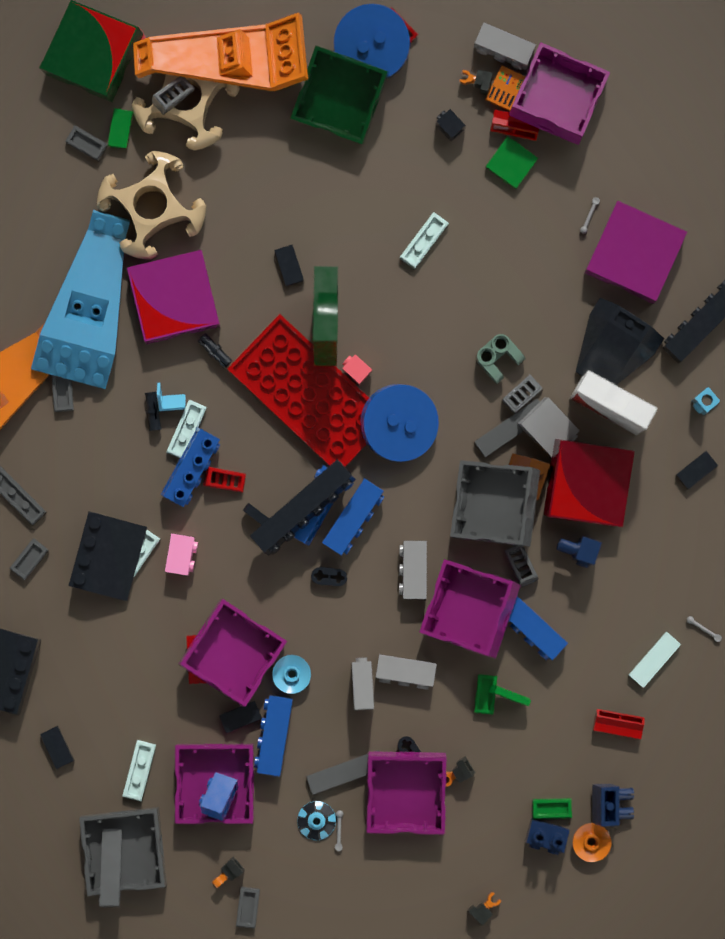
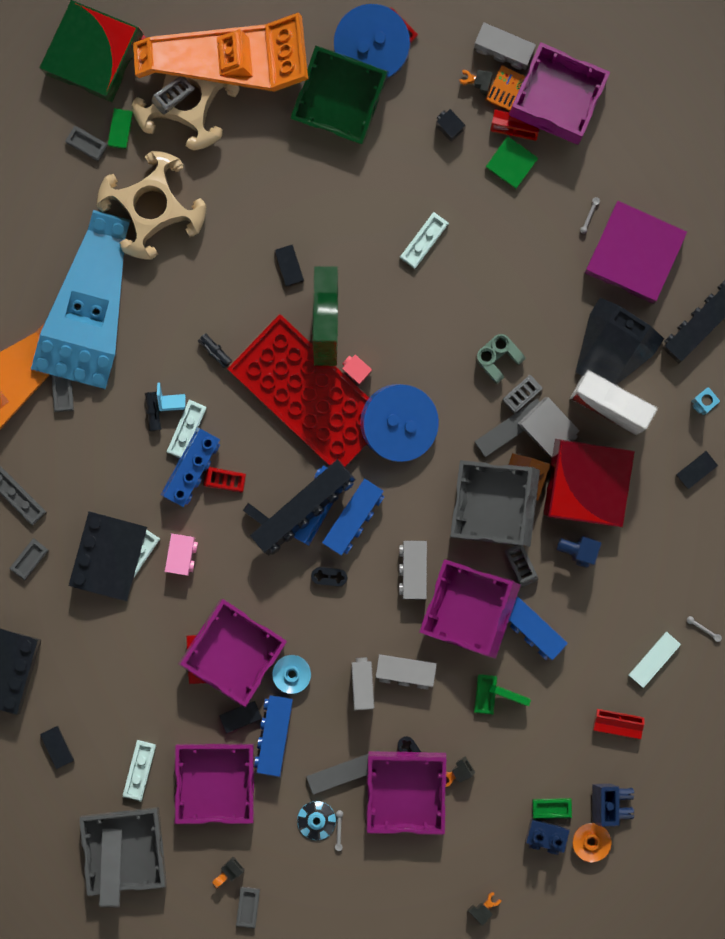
(173, 297): magenta tile -> none
(218, 796): brick -> none

